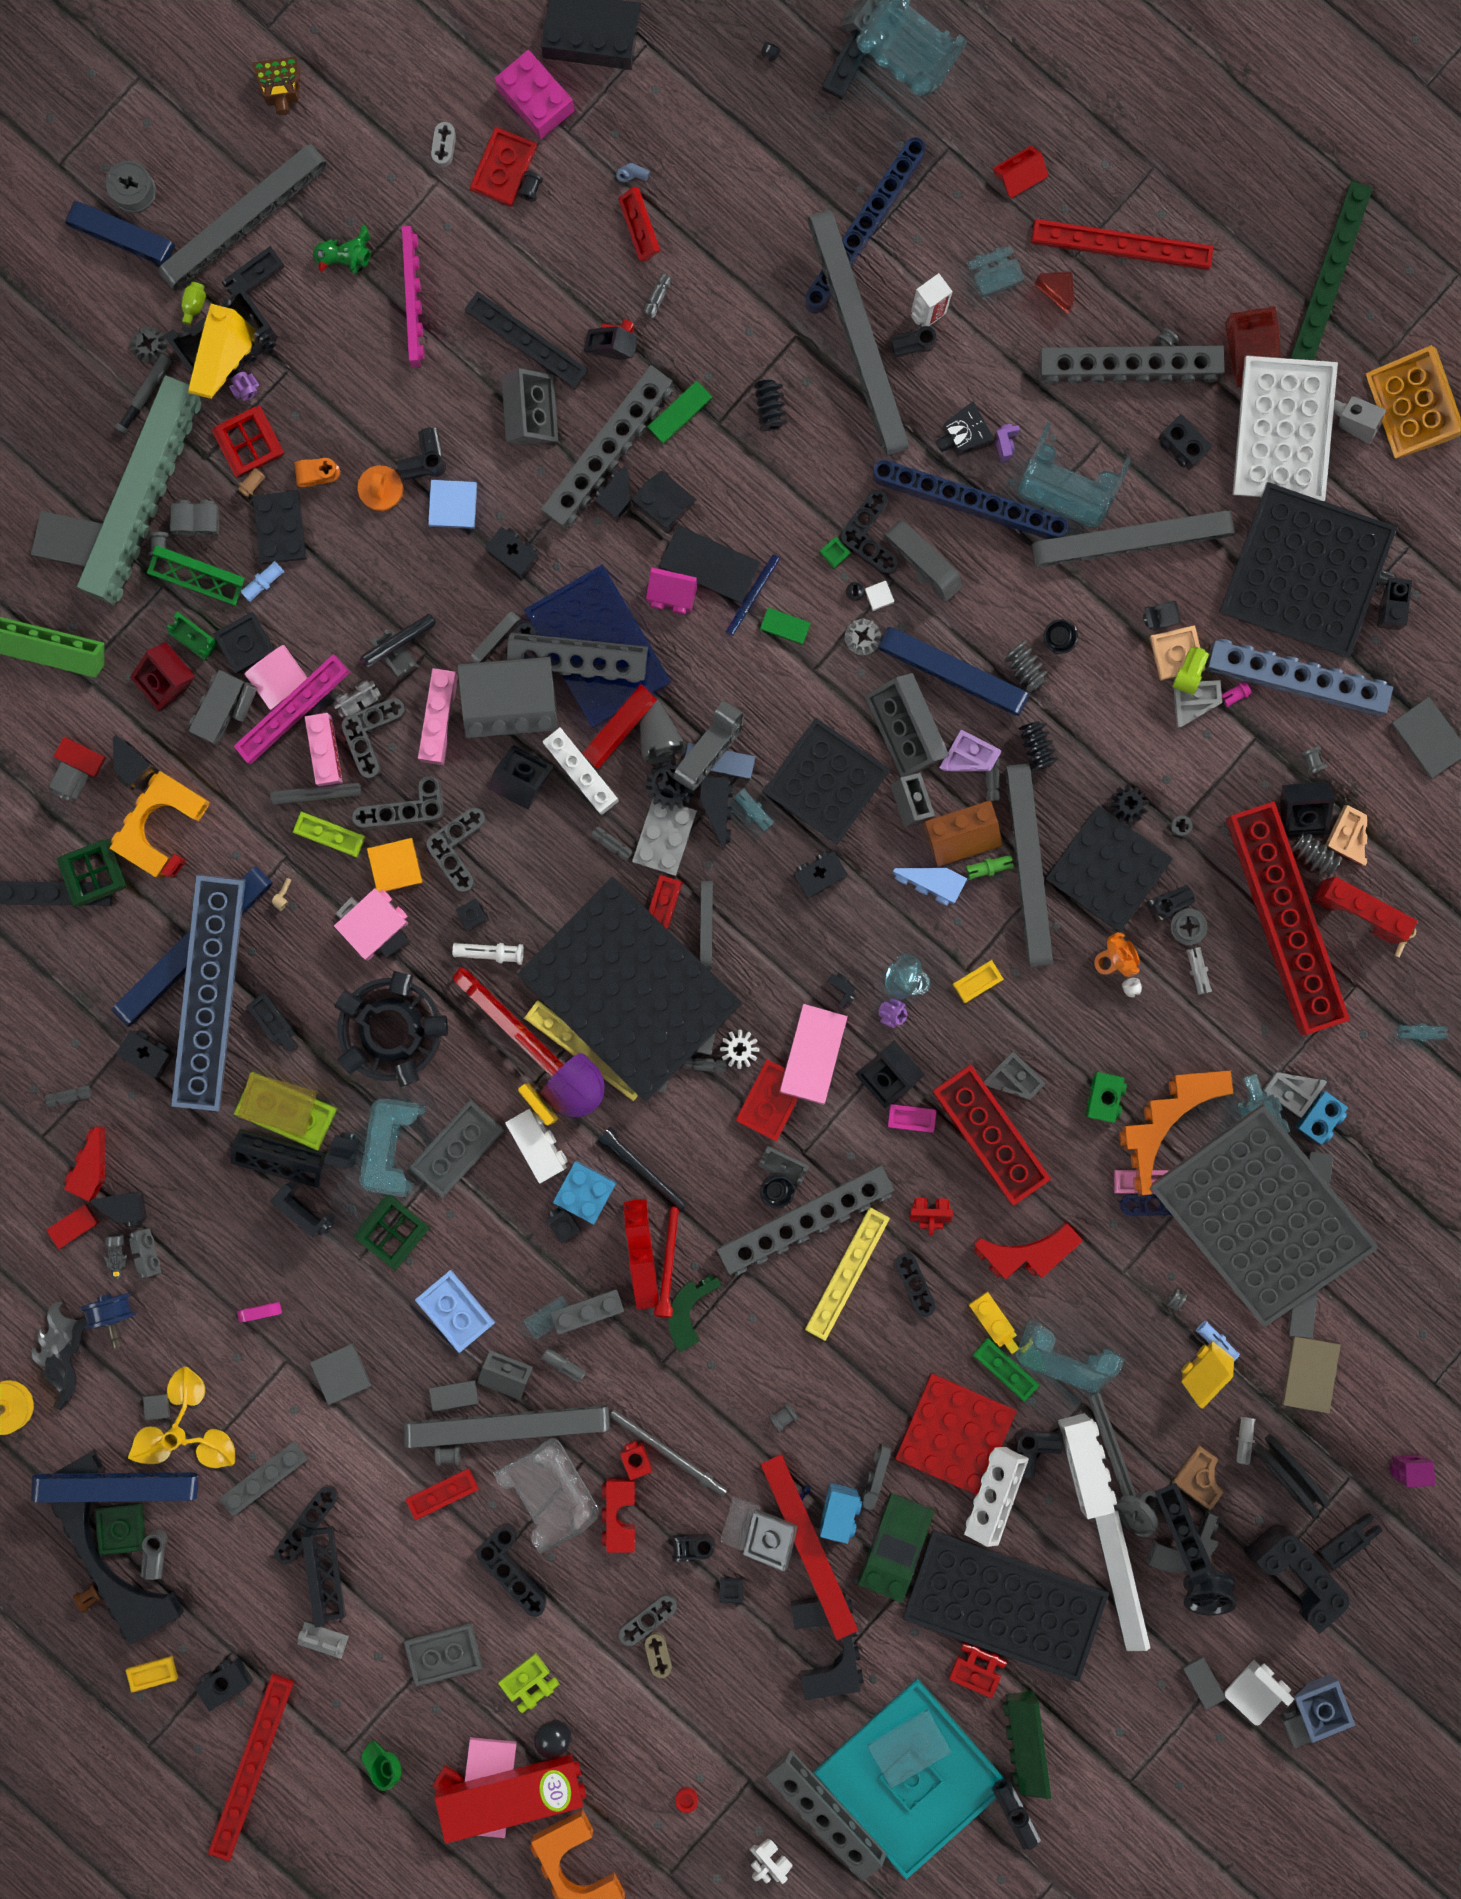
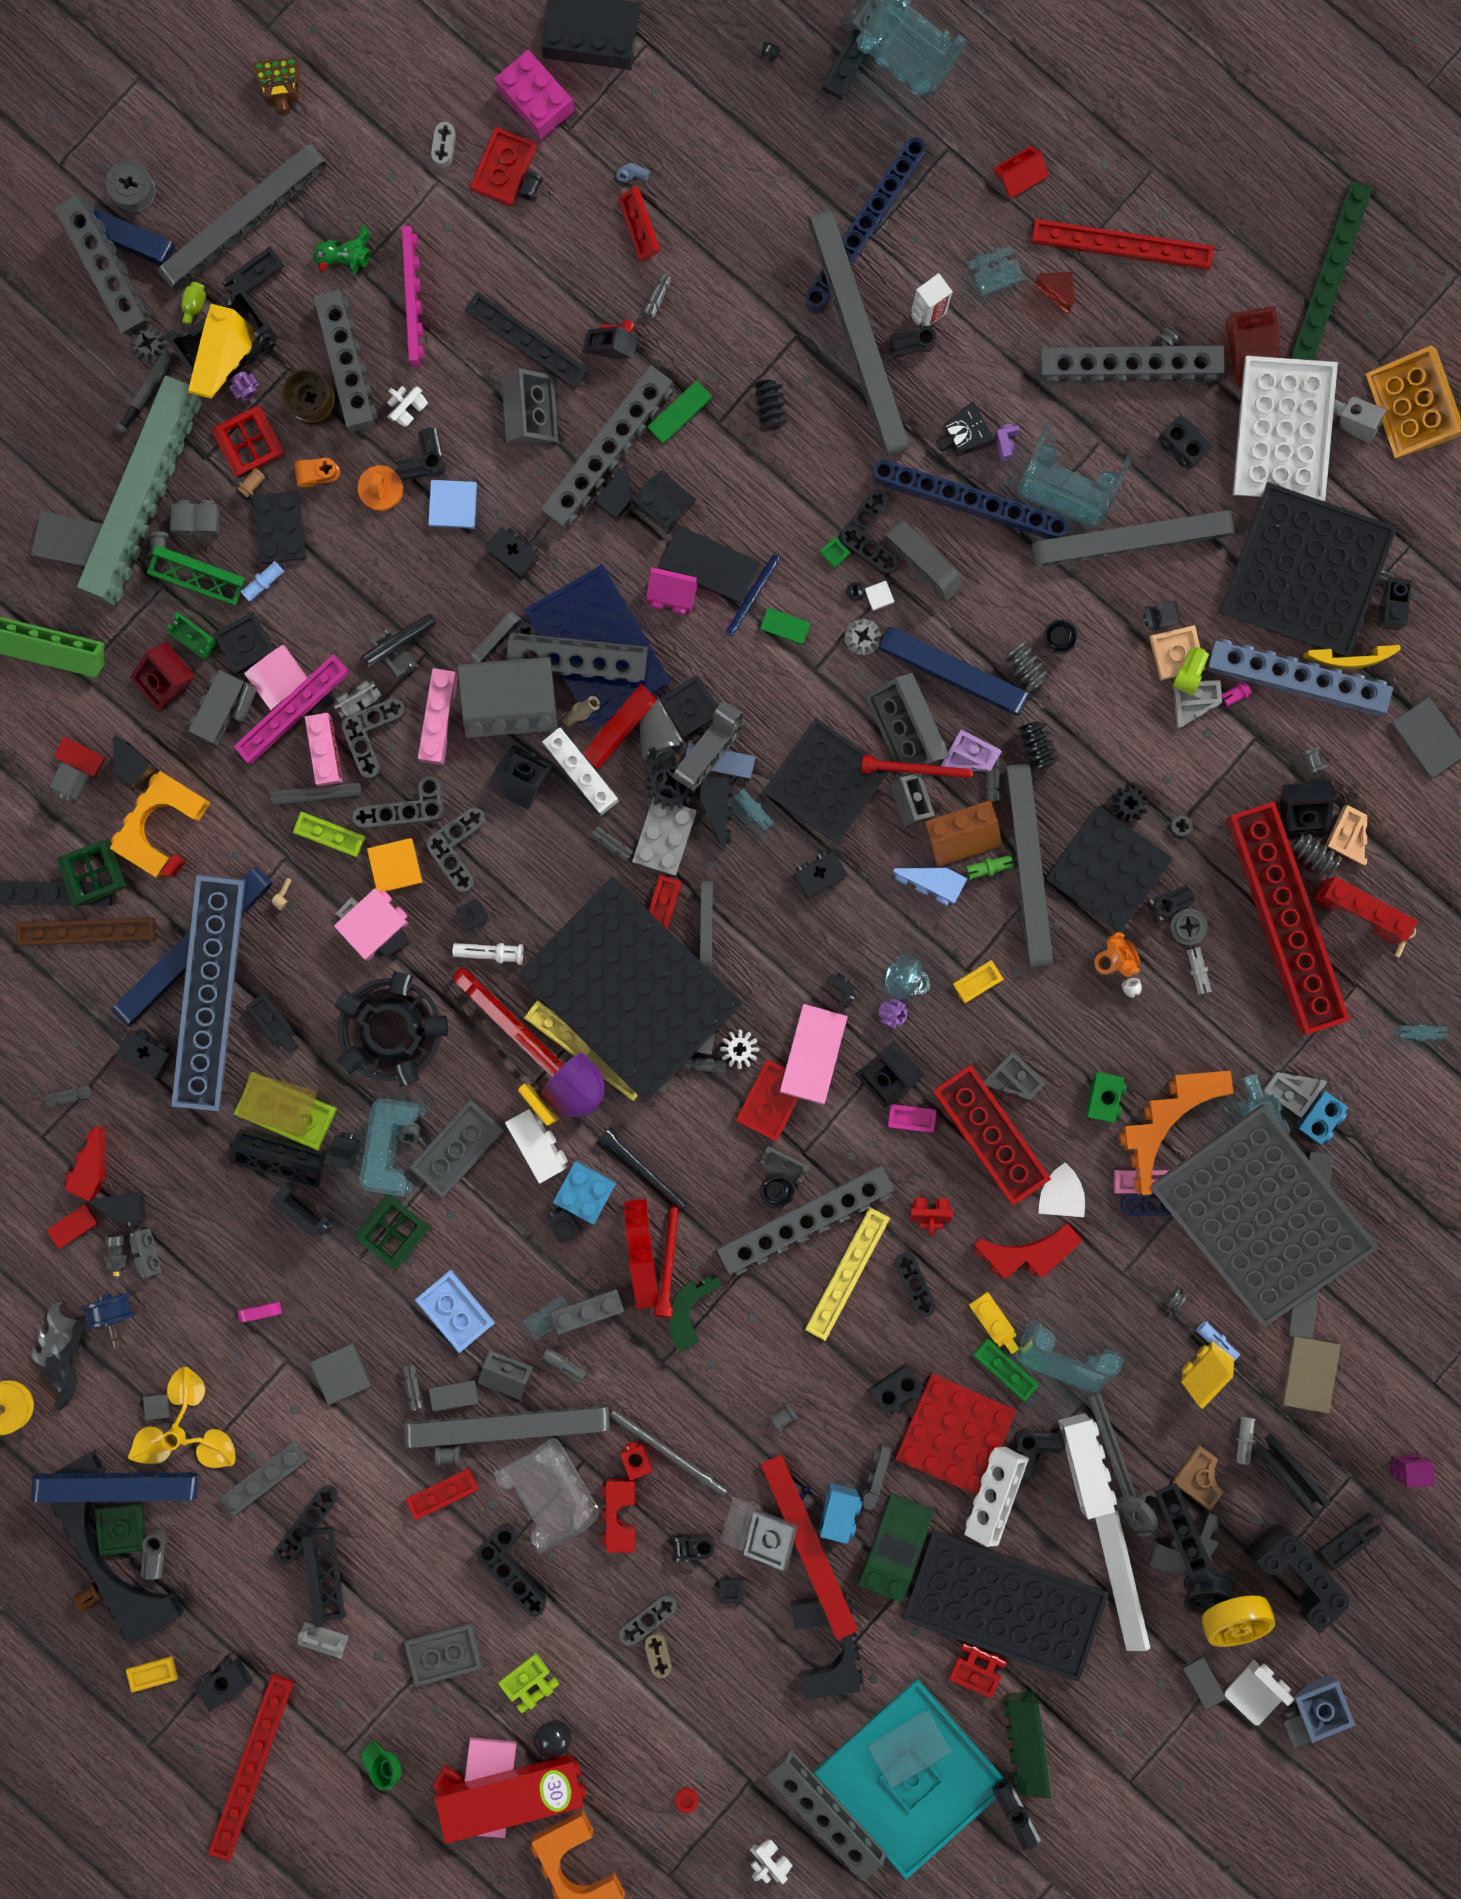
(70, 214): none -> dark grey brick
(86, 931): none -> reddish brown tile
(304, 386): none -> dark brown wheel
(327, 306): none -> dark grey brick
(409, 1133): none -> dark grey bush
(412, 1387): none -> dark grey axle
(414, 398): none -> white hips
(580, 711): none -> dark tan pin
(689, 706): none -> black plate
(871, 764): none -> red piece
(893, 1383): none -> black brick
(1062, 1194): none -> white sticker
(1238, 1621): none -> yellow piece
(1325, 659): none -> yellow slope

